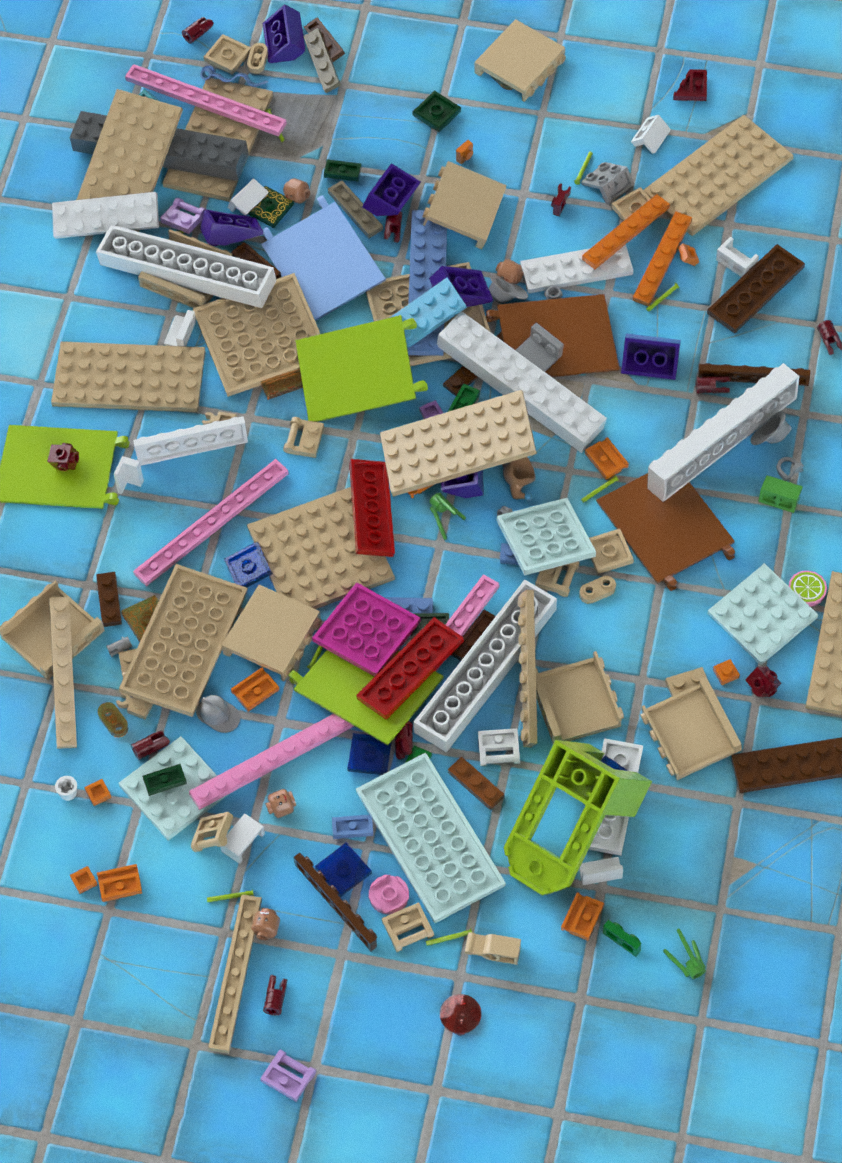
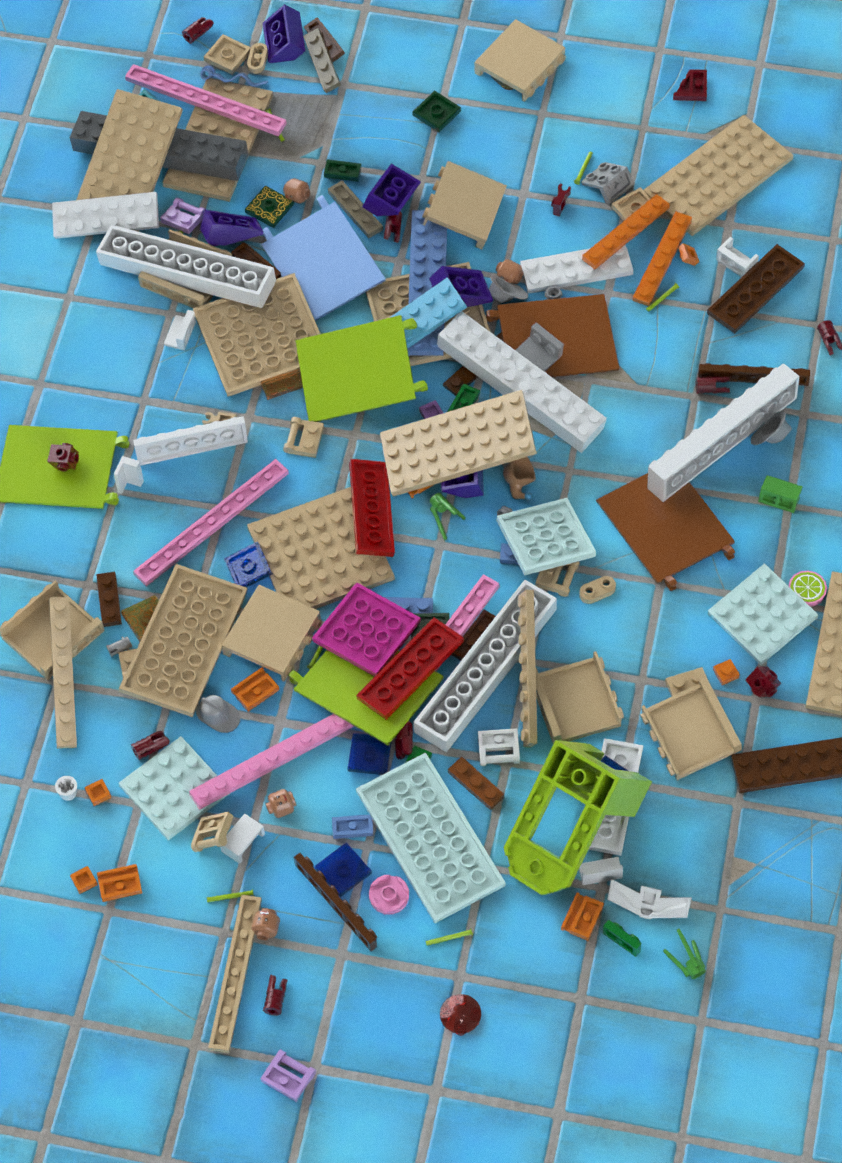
(113, 721): clear orange plate -> none
(128, 376): tan plate -> none
(135, 706): tan plate -> none
(164, 779): dark green plate -> none
(248, 197): white panel -> none
(404, 921): tan plate -> none
(464, 152): orange plate -> none
(494, 947): tan piece -> none
(606, 458): orange plate -> none
(611, 551): tan plate -> none
(615, 478): lime piece -> none
(648, 902): none -> white plate
(650, 356): dark purple slope -> none
(651, 133): white panel -> none
(796, 468): light grey piece -> none

